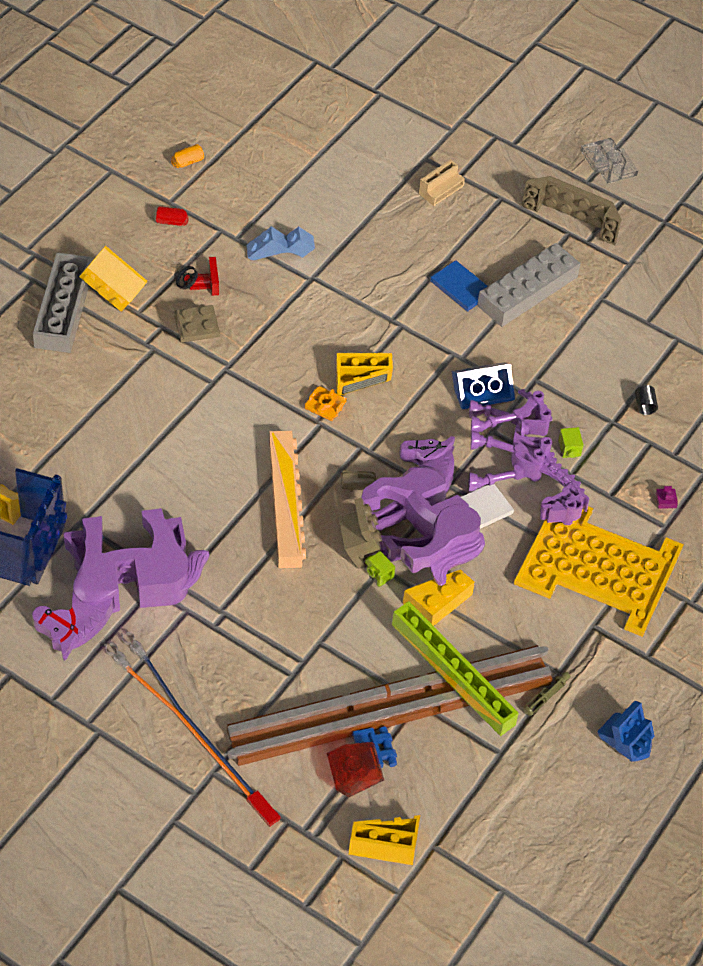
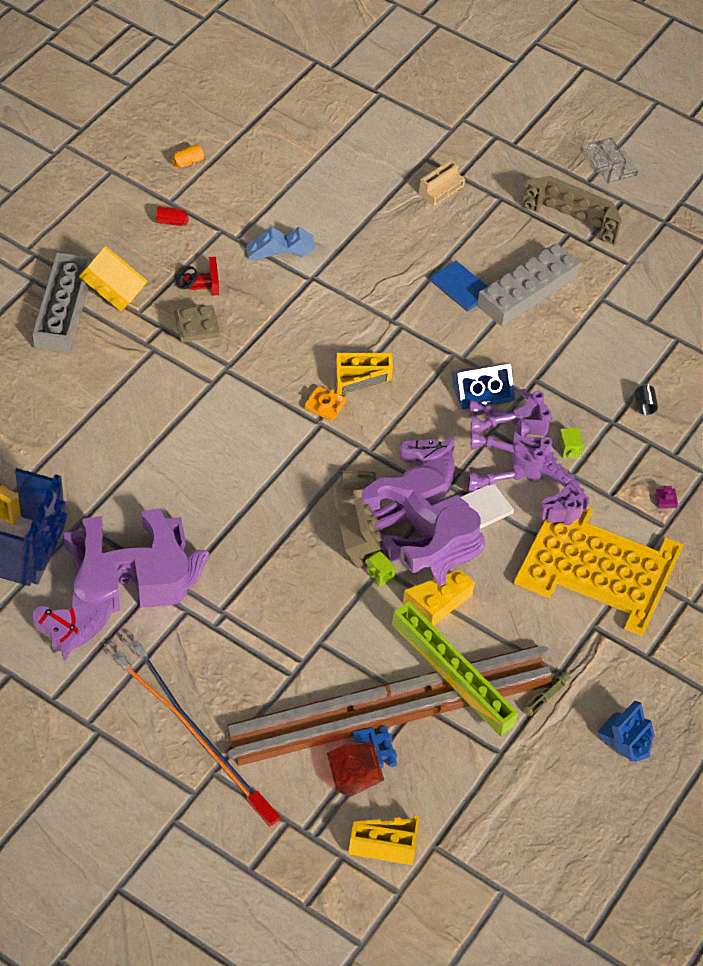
(285, 499): light nougat brick -> none

